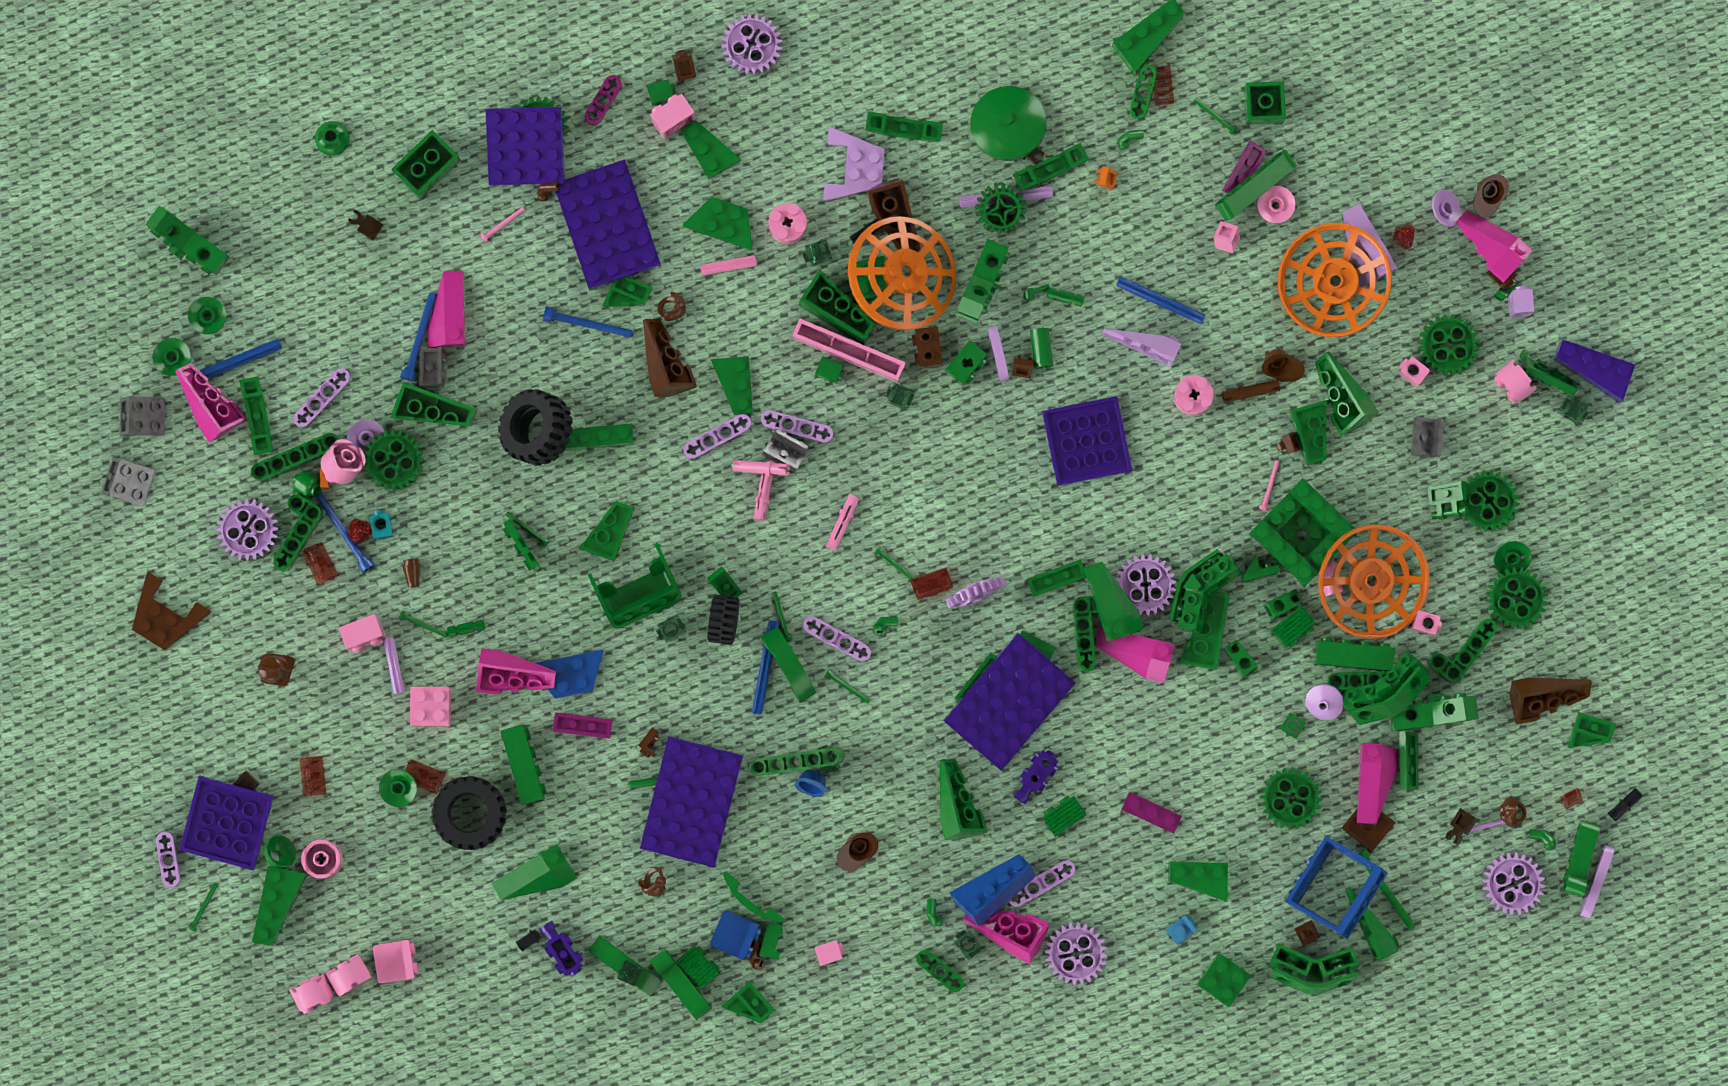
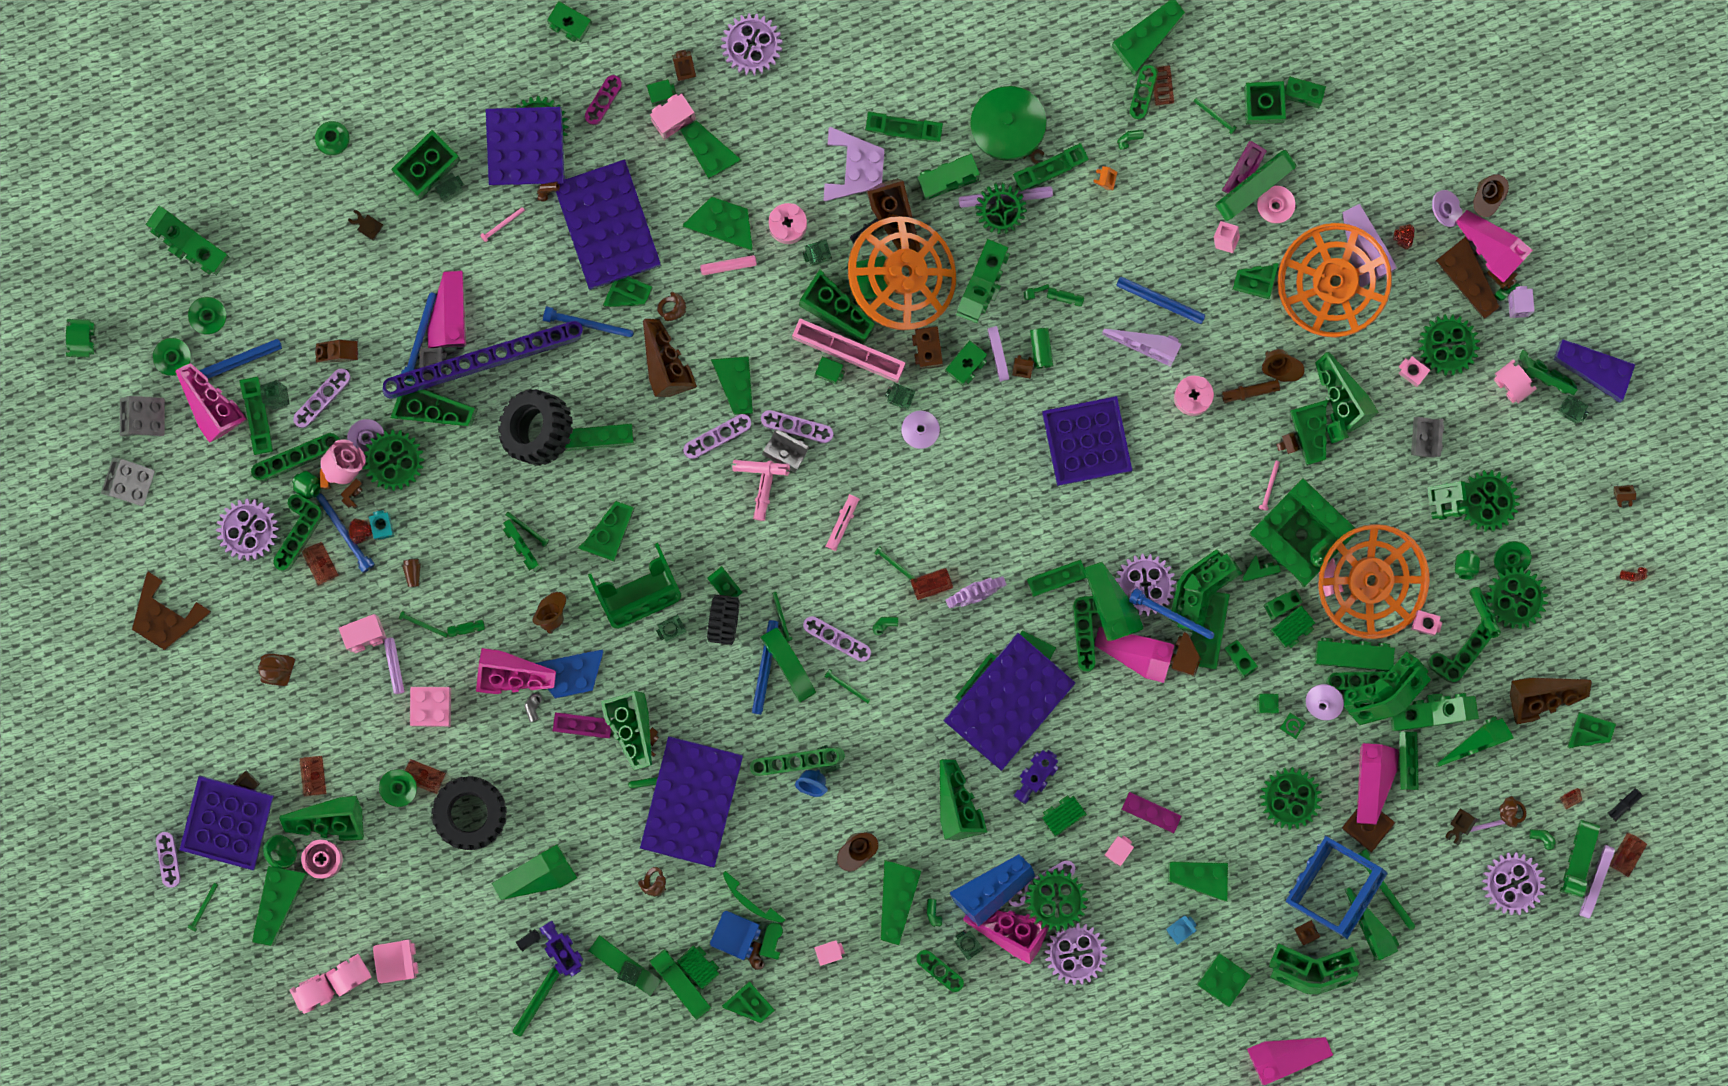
(79, 338): none -> green brick
(274, 394): none -> clear green brick
(333, 817): none -> green wedge
(336, 351): none -> reddish brown slope
(354, 490): none -> reddish brown bracket
(449, 187): none -> clear green brick
(475, 366): none -> dark purple beam
(522, 764): green brick -> none
(531, 706): none -> flat silver arm
(536, 1002): none -> green axle
(550, 612): none -> reddish brown piece
(564, 13): none -> green brick
(630, 724): none -> green wedge
(898, 893): none -> green wedge
(920, 439): none -> lavender dish
(948, 177): none -> green wedge
(1039, 900): none -> green gear
(1119, 850): none -> bright pink brick
(1137, 597): none -> blue piece
(1187, 657): none -> reddish brown slope
(1256, 281): none -> green wing
(1267, 703): none -> green brick
(1283, 1057): none -> dark pink wedge
(1304, 92): none -> green brick
(1316, 553): none -> green arm
(1337, 431): none -> green tile
(1467, 275): none -> reddish brown wing
(1467, 565): none -> green head
(1486, 736): none -> green wedge
(1488, 619): none -> green pin
(1624, 493): none -> reddish brown tile
(1628, 854): none -> clear red slope
(1632, 576): none -> clear red arm

